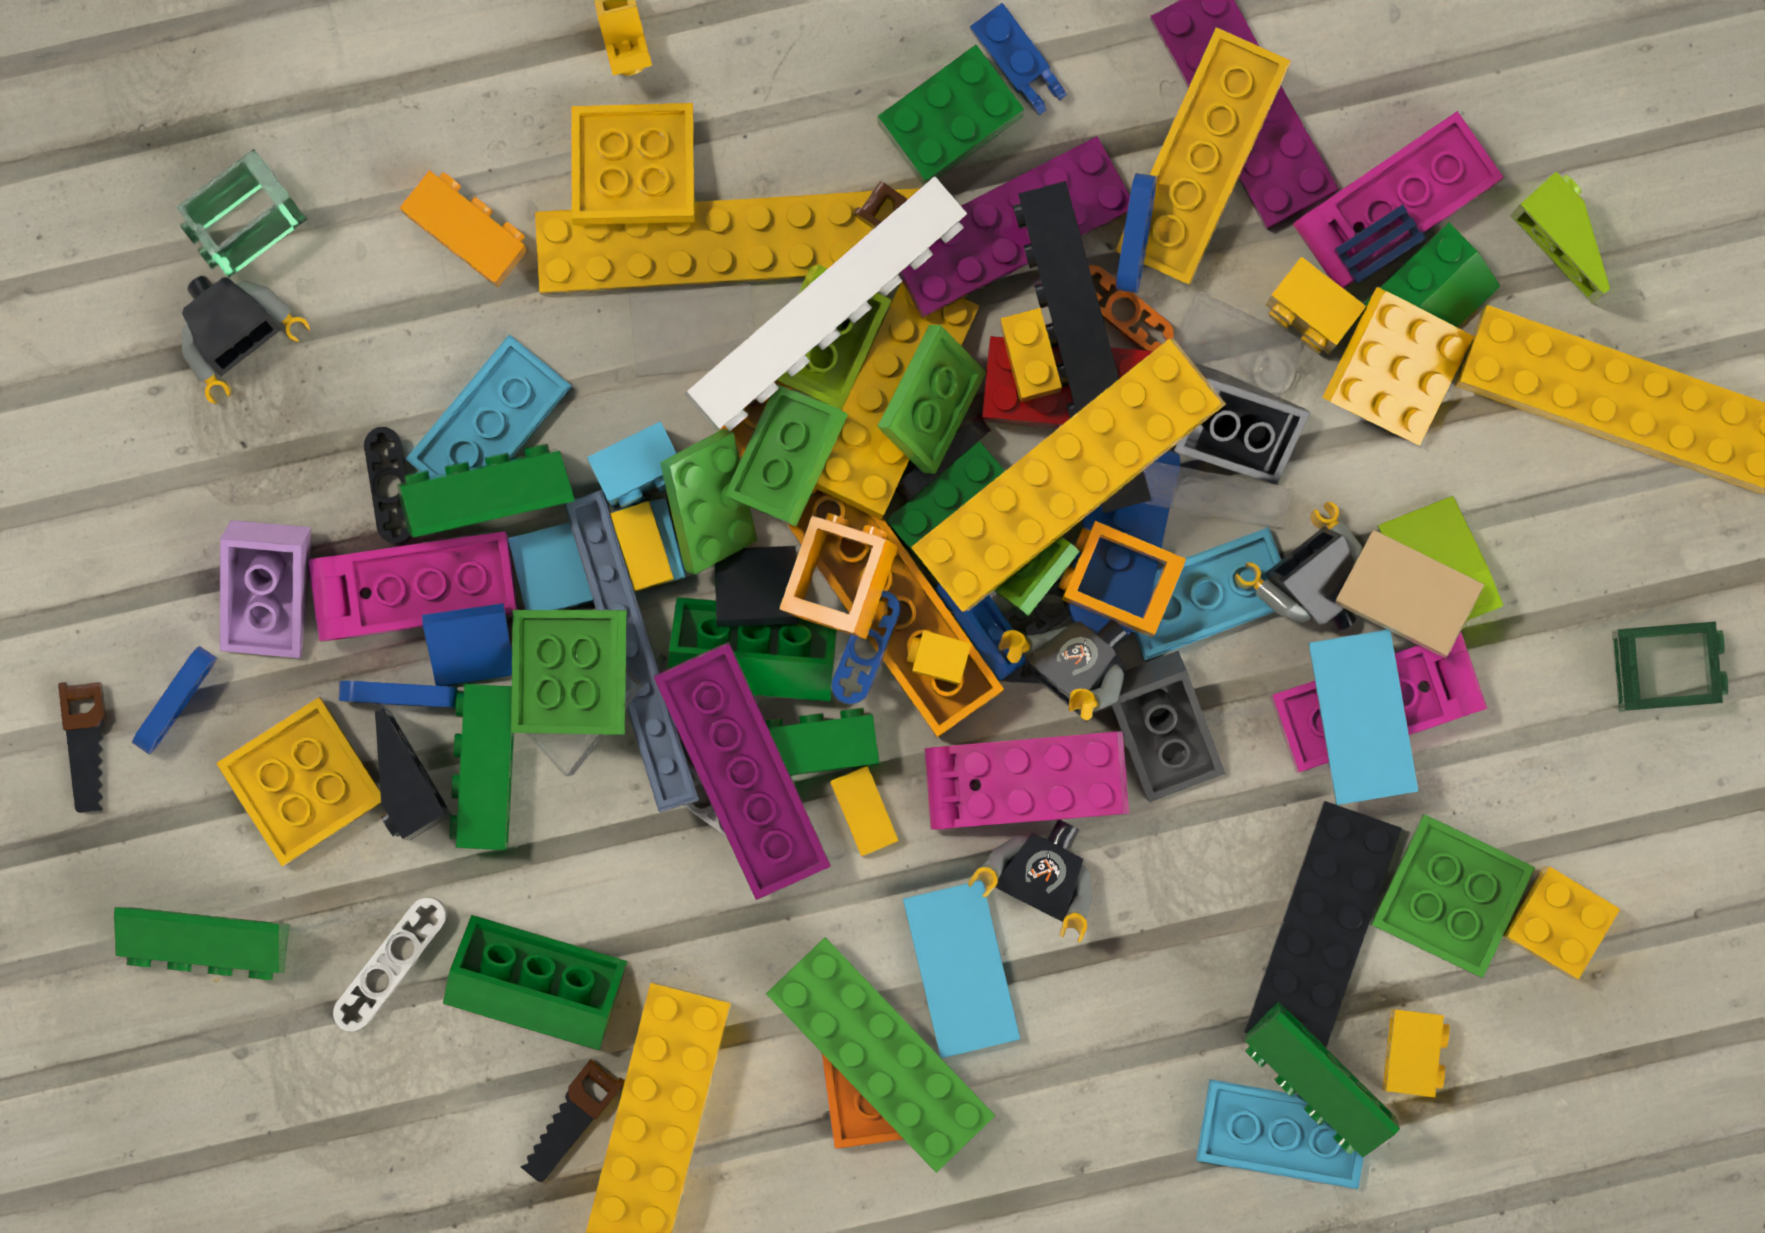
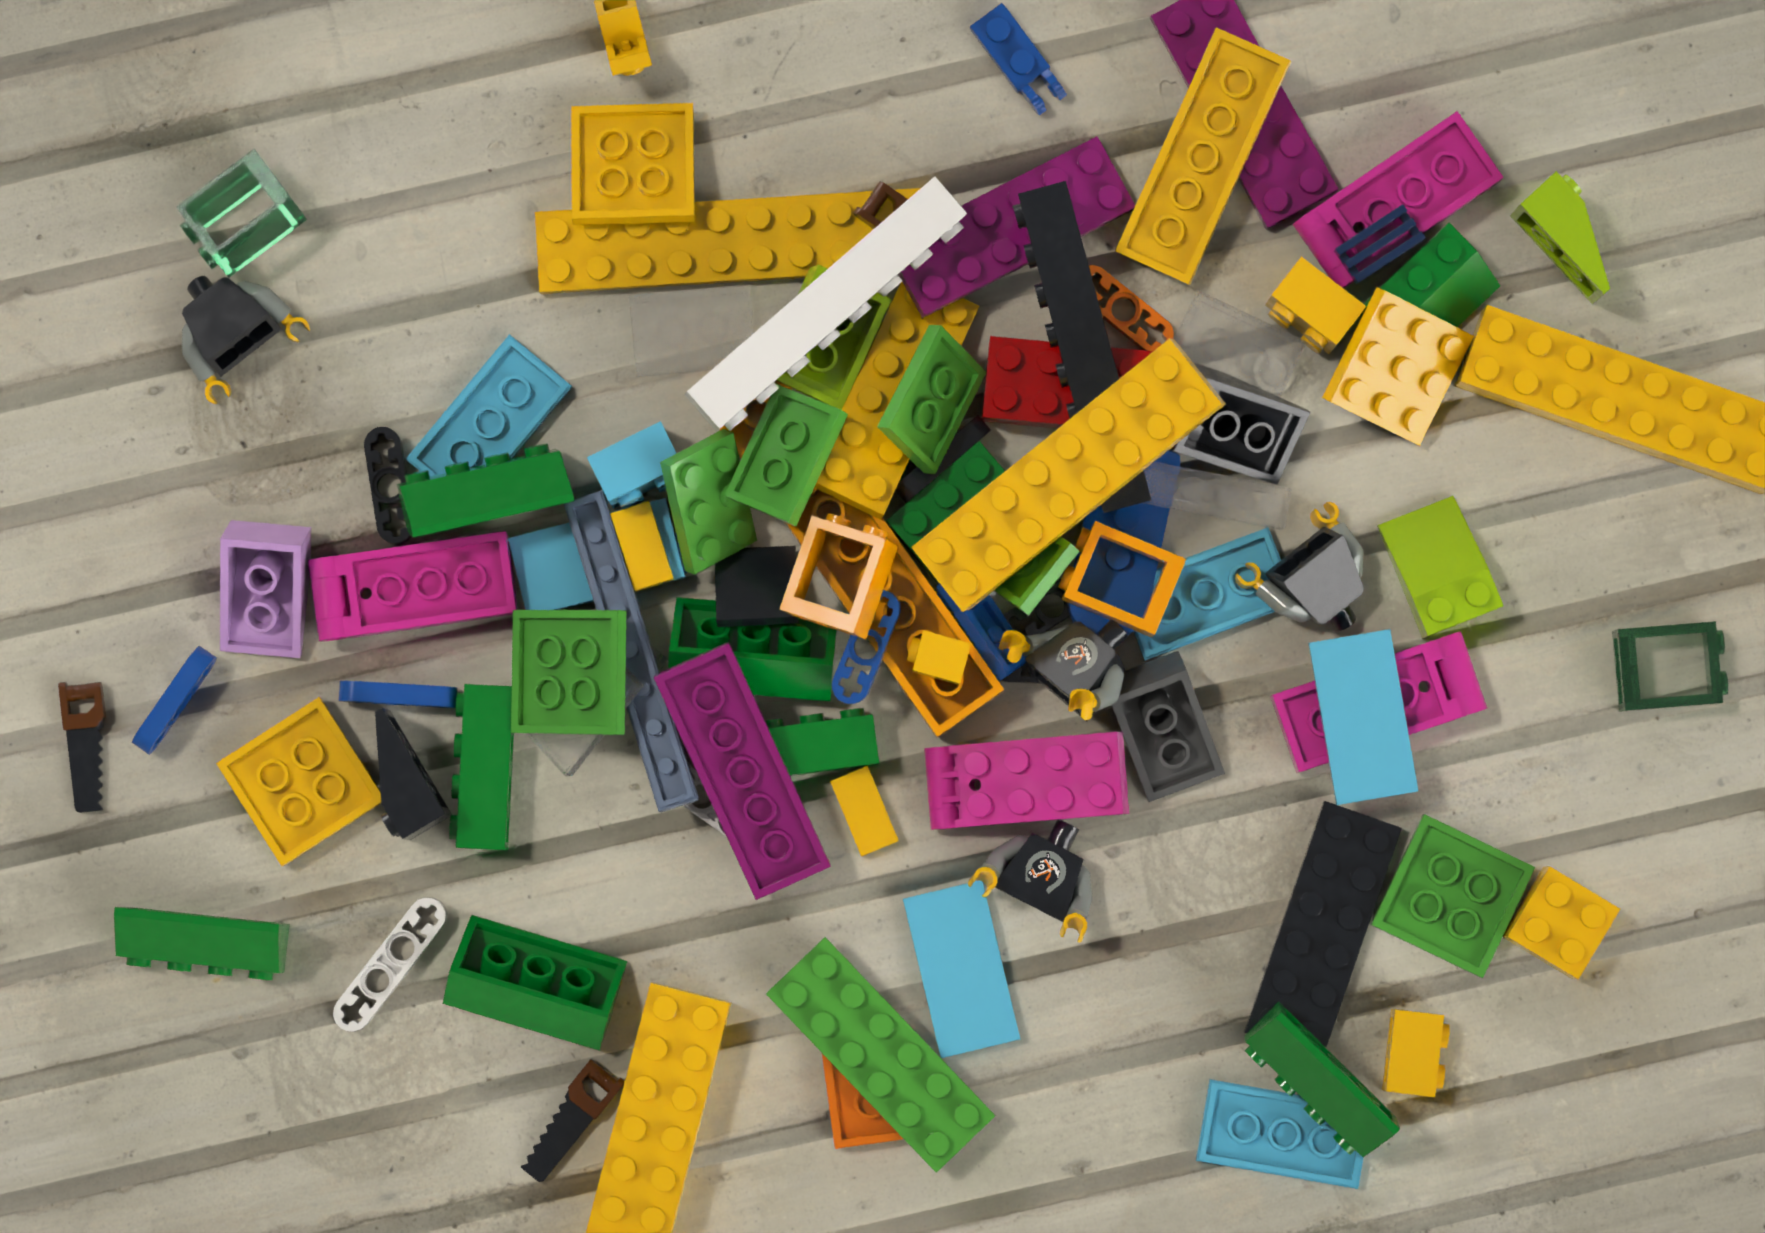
(465, 227): light orange brick -> none
(468, 644): blue tile -> none
(950, 115): green brick -> none
(1030, 355): yellow brick -> none
(1136, 233): blue beam -> none
(1409, 594): tan tile -> none

